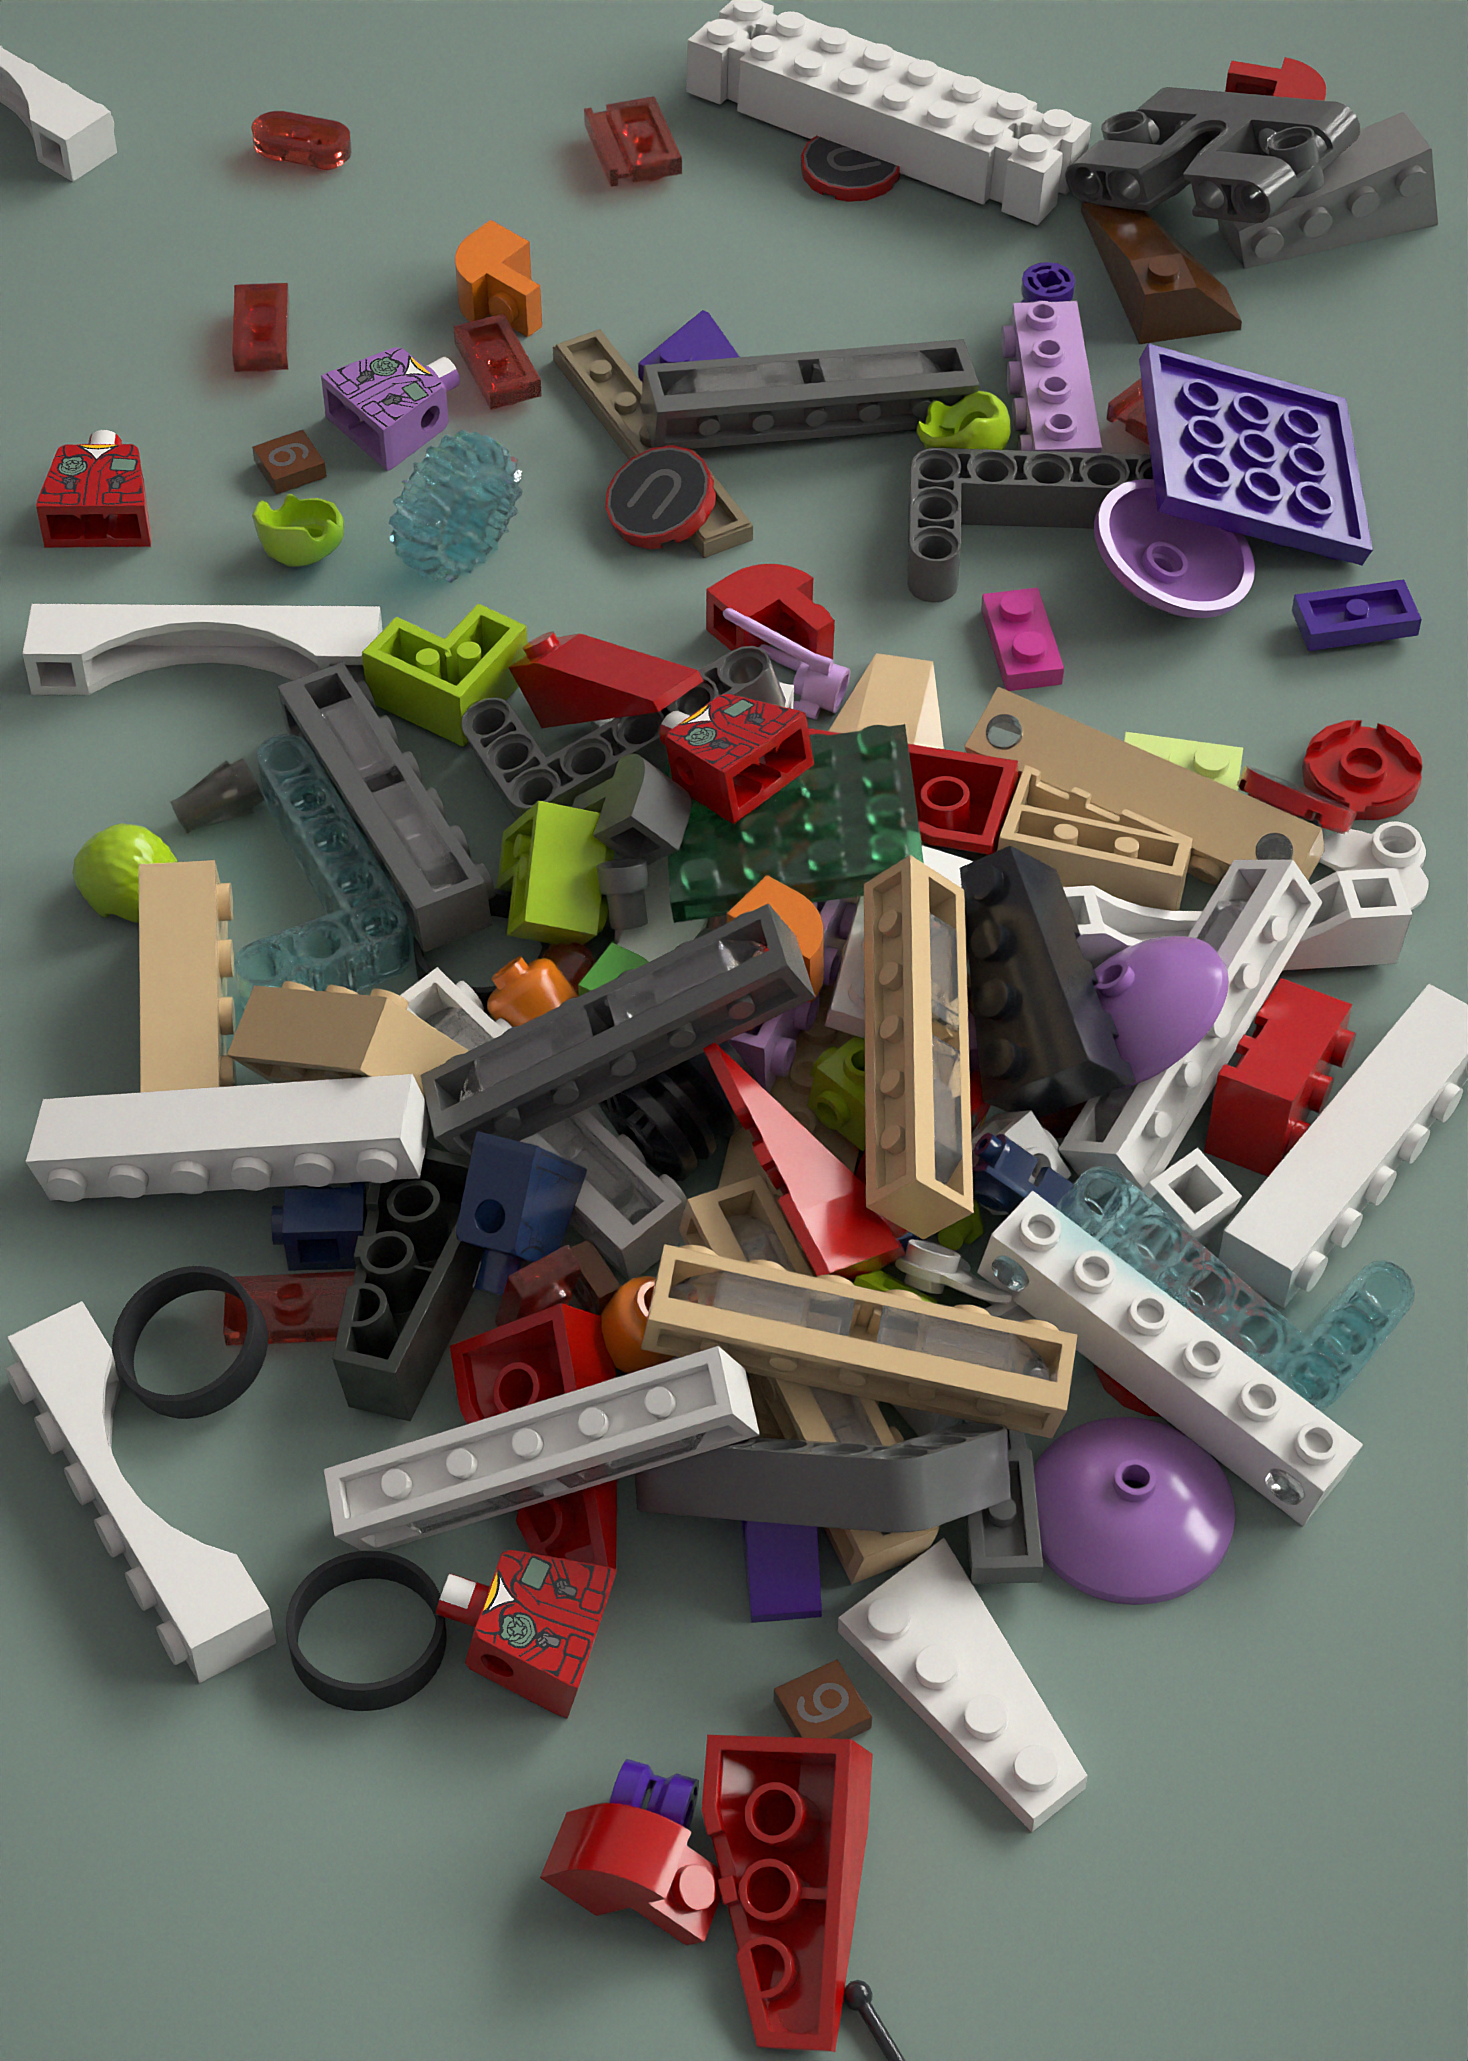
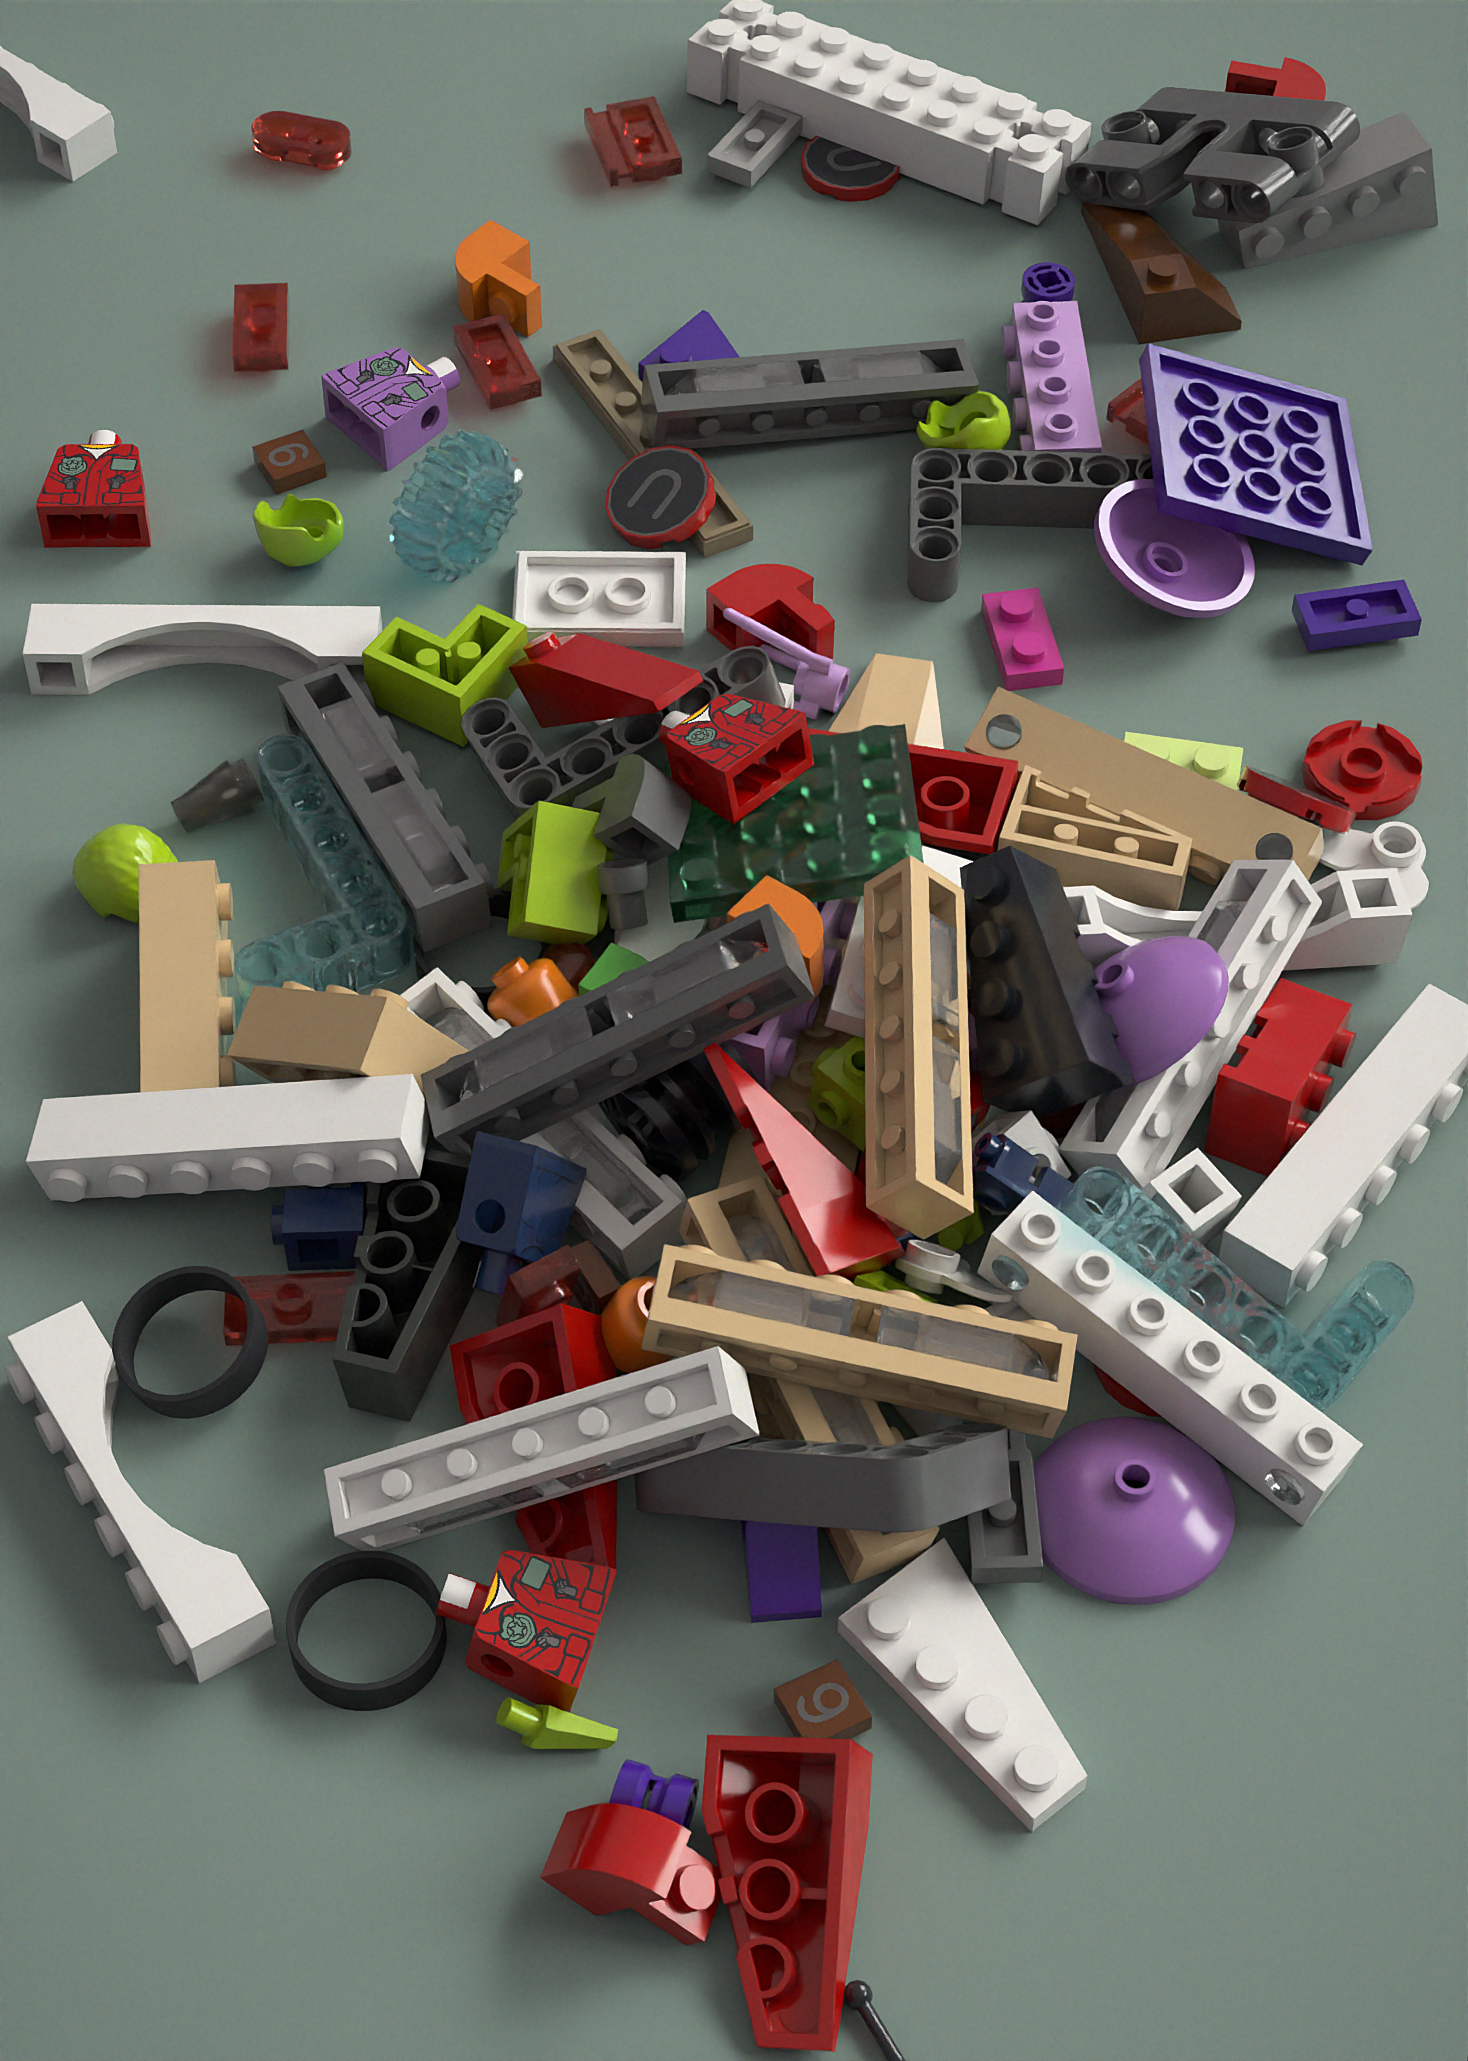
(553, 1728): none -> lime bar
(604, 595): none -> white tile
(754, 144): none -> light grey plate

